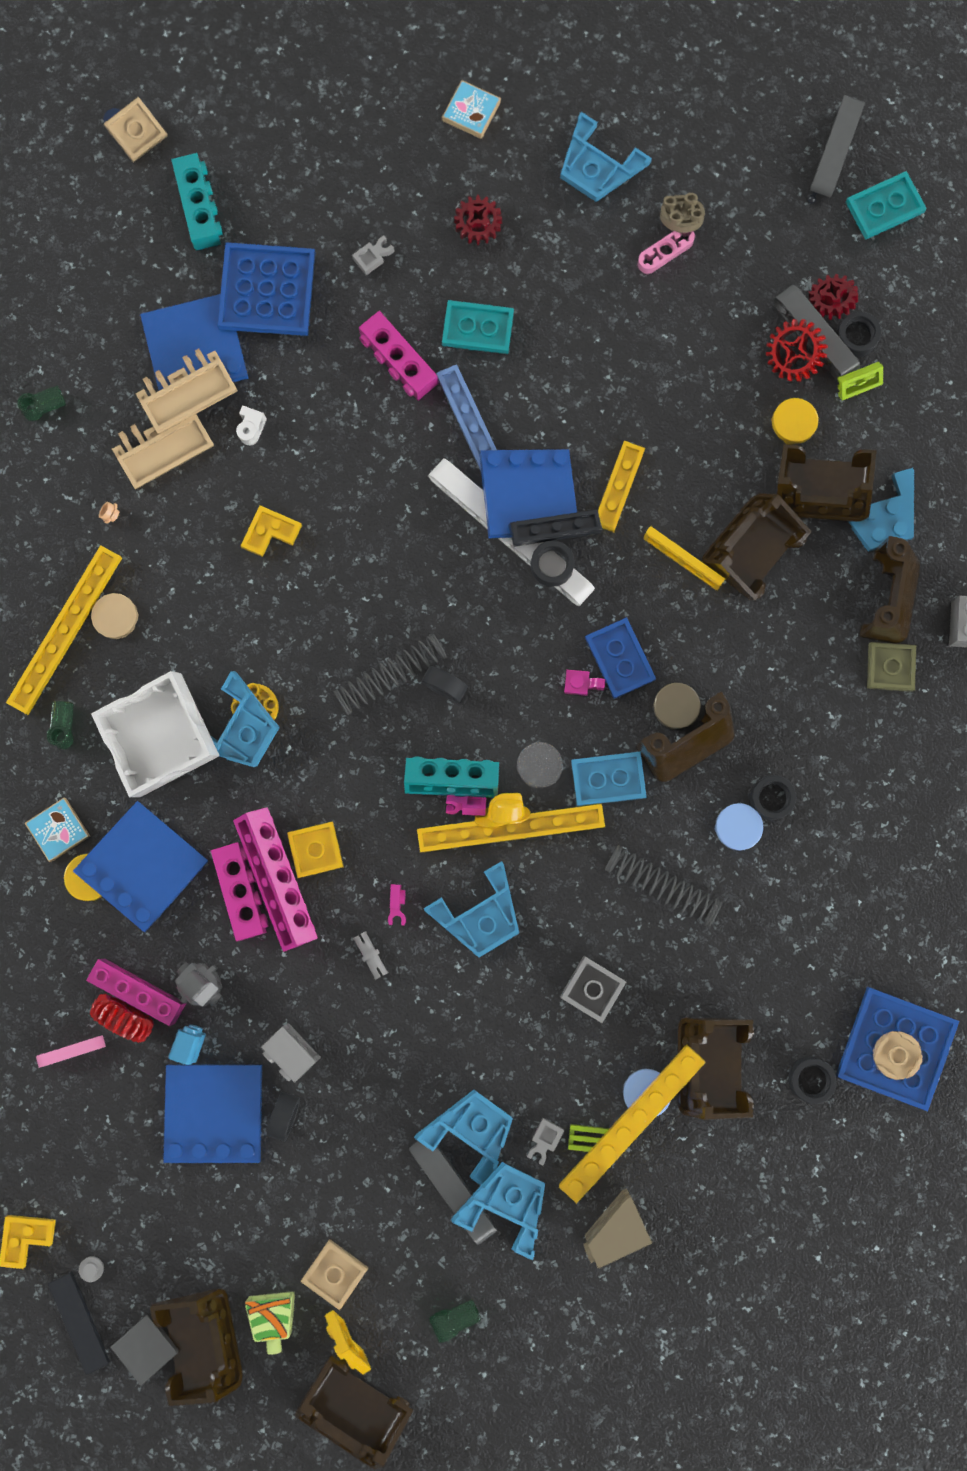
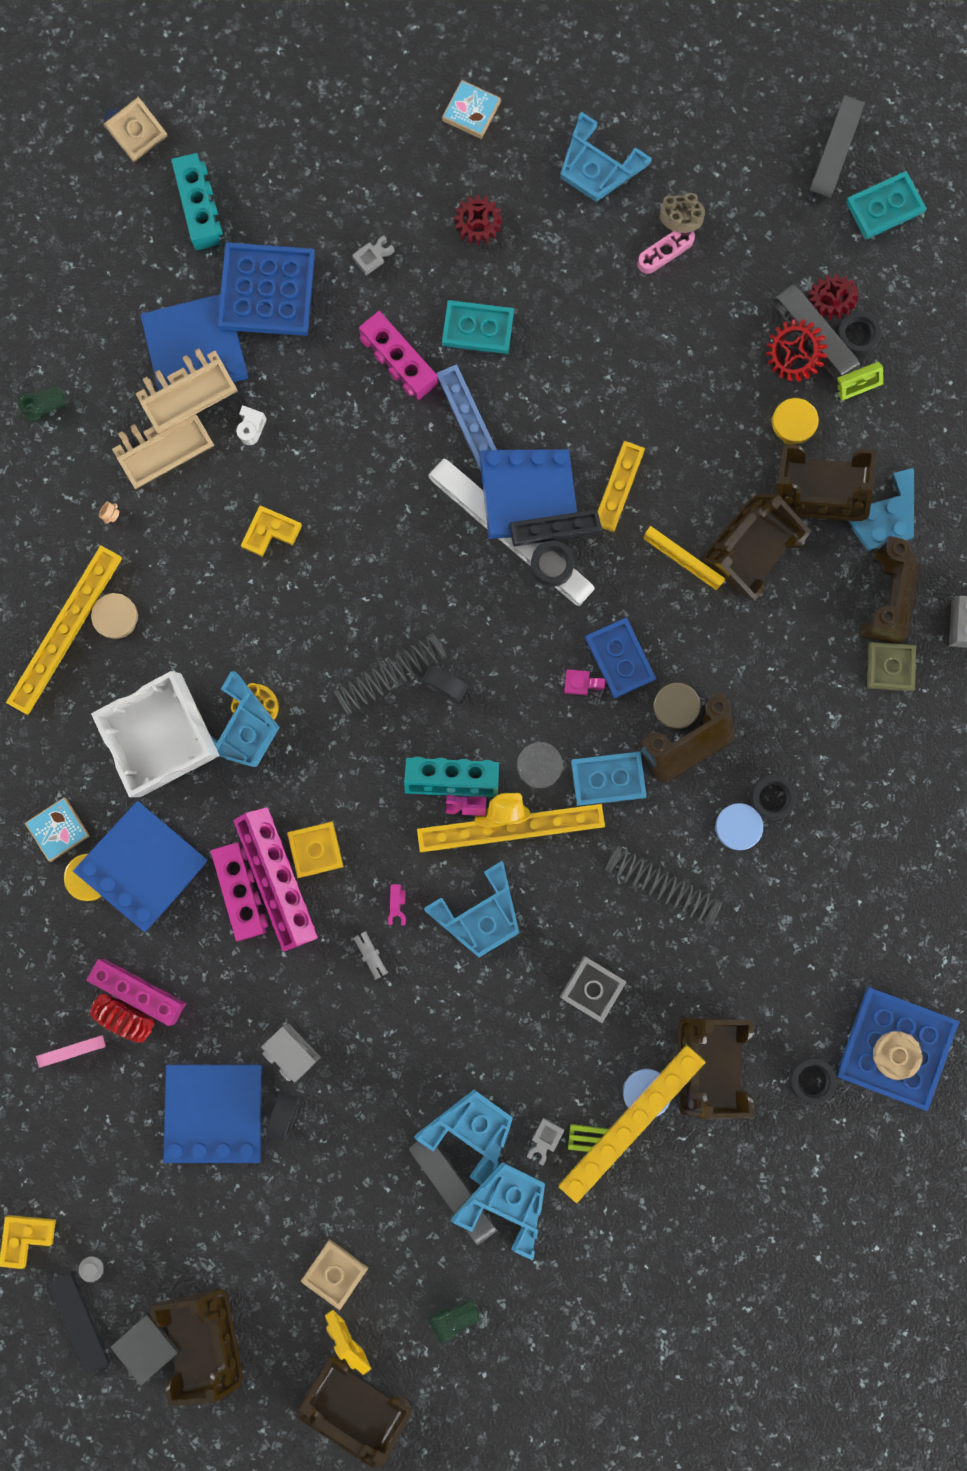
(61, 722): clear green piece -> none
(187, 1044): dark azure brick -> none
(199, 984): dark grey piece -> none
(271, 1318): torso -> none
(616, 1232): dark tan slope -> none

